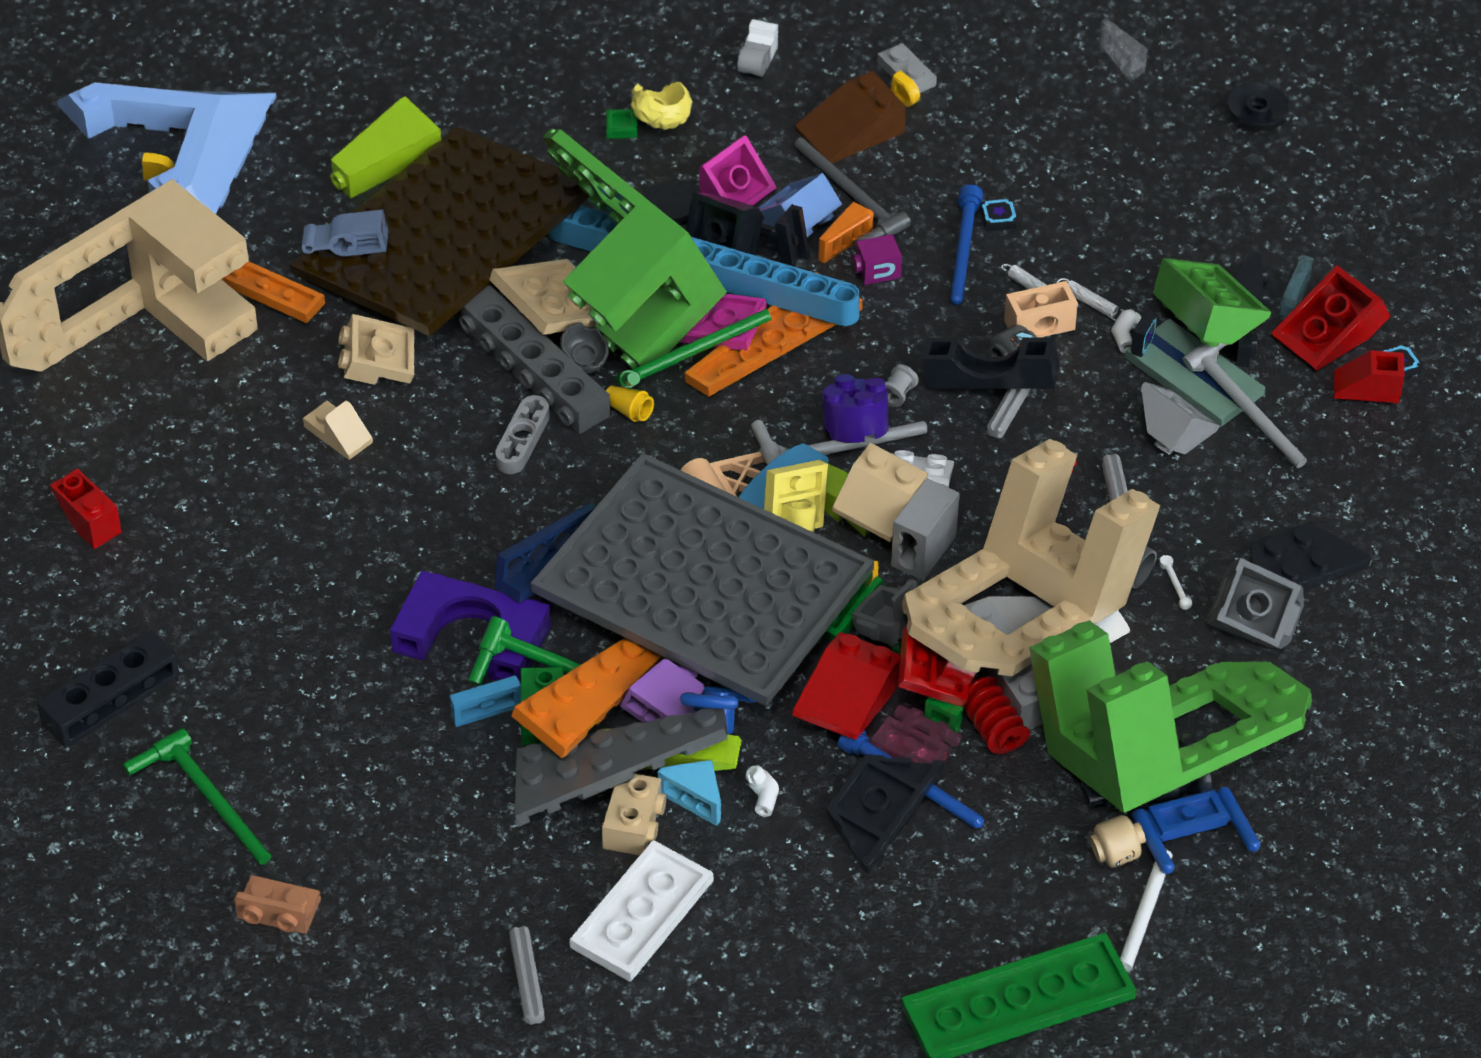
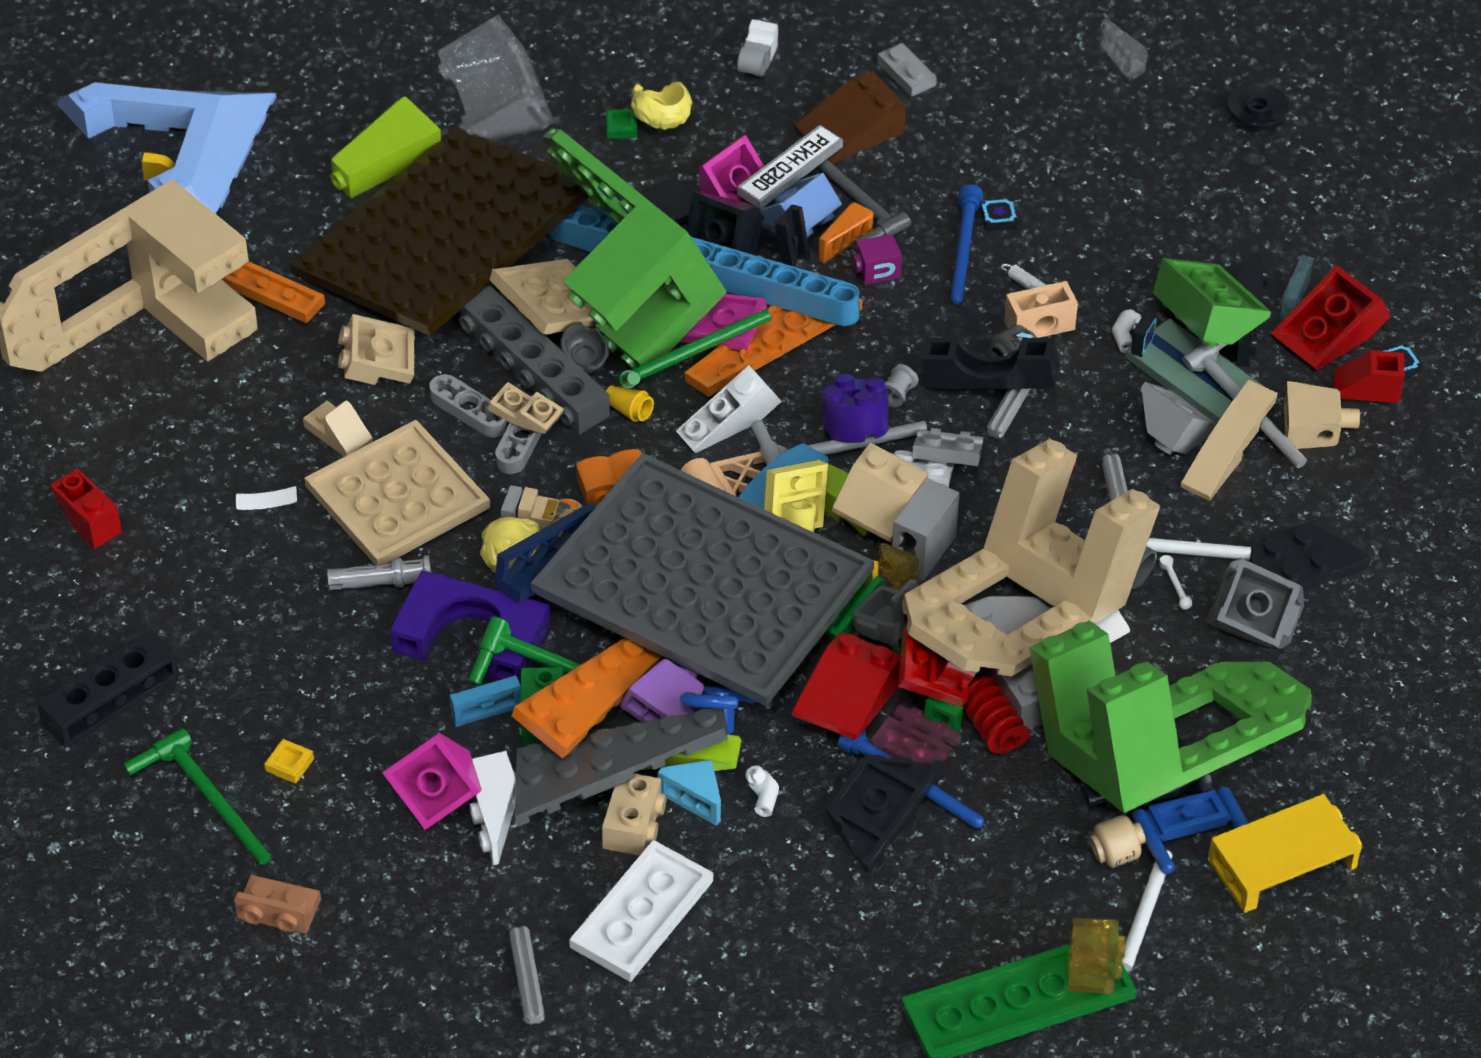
(266, 500): none -> white sticker
(289, 761): none -> yellow tile
(349, 234): sand blue piece -> none
(395, 573): none -> light grey pin
(397, 493): none -> tan plate
(434, 779): none -> dark pink slope
(463, 393): none -> light grey beam
(495, 82): none -> clear windscreen
(495, 802): none -> white slope
(503, 534): none -> light yellow hair
(512, 502): none -> light grey tile
(528, 412): none -> tan slope
(544, 509): none -> tan leg
(600, 473): none -> orange brick
(729, 411): none -> white slope
(789, 166): none -> tile
(897, 565): none -> clear yellow slope
(905, 89): yellow tile -> none
(947, 447): none -> light grey plate
(1092, 299): white piece -> none
(1095, 955): none -> clear yellow brick
(1199, 549): none -> white bar
(1228, 440): none -> tan slope
(1282, 848): none -> yellow panel
(1315, 415): none -> tan torso

